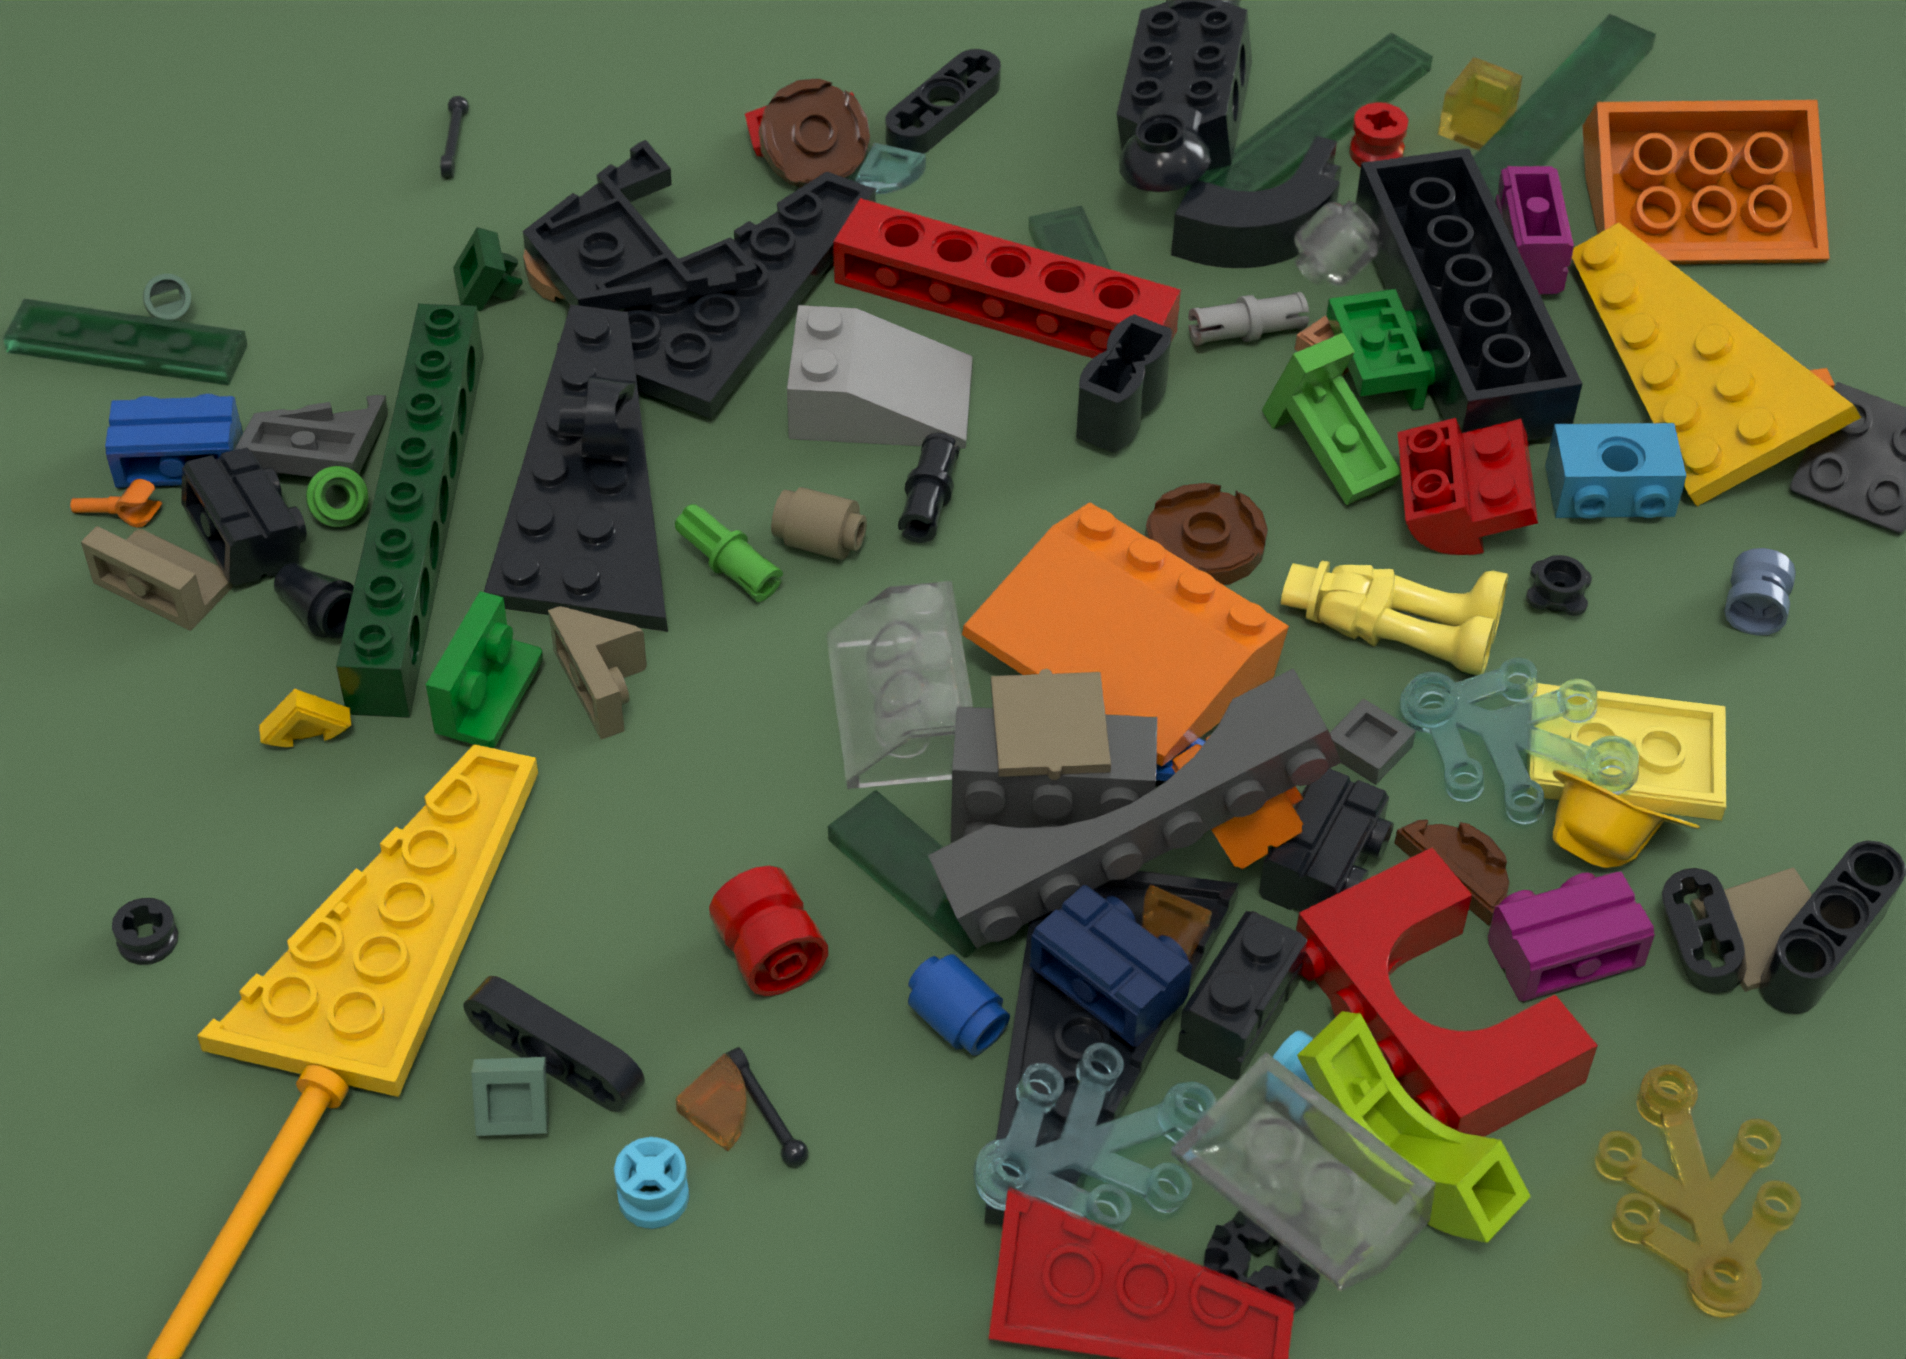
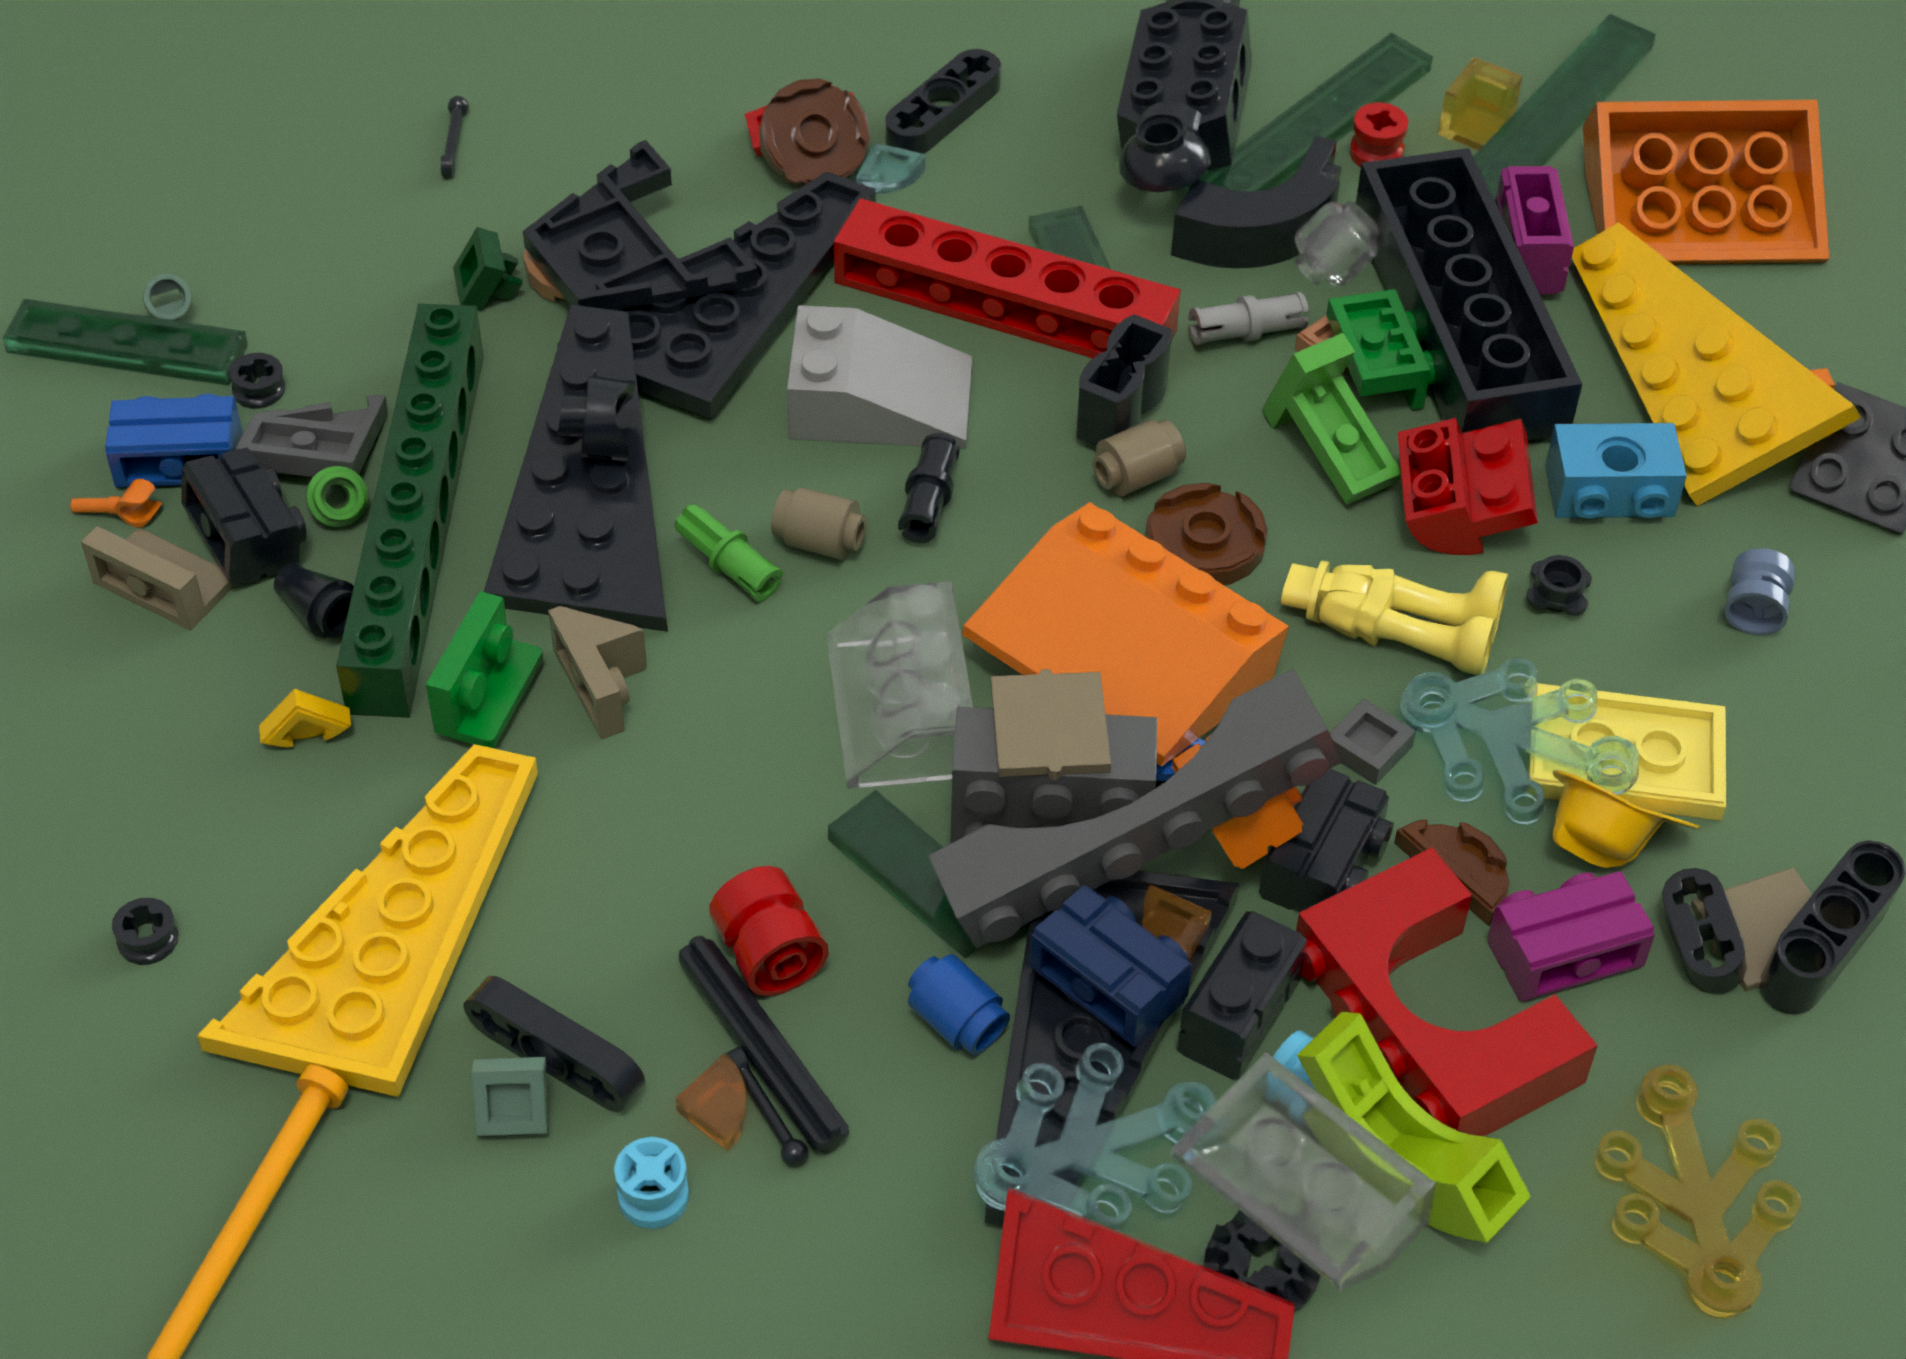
(243, 377): none -> black bush
(764, 1045): none -> black axle
(1138, 456): none -> dark tan brick

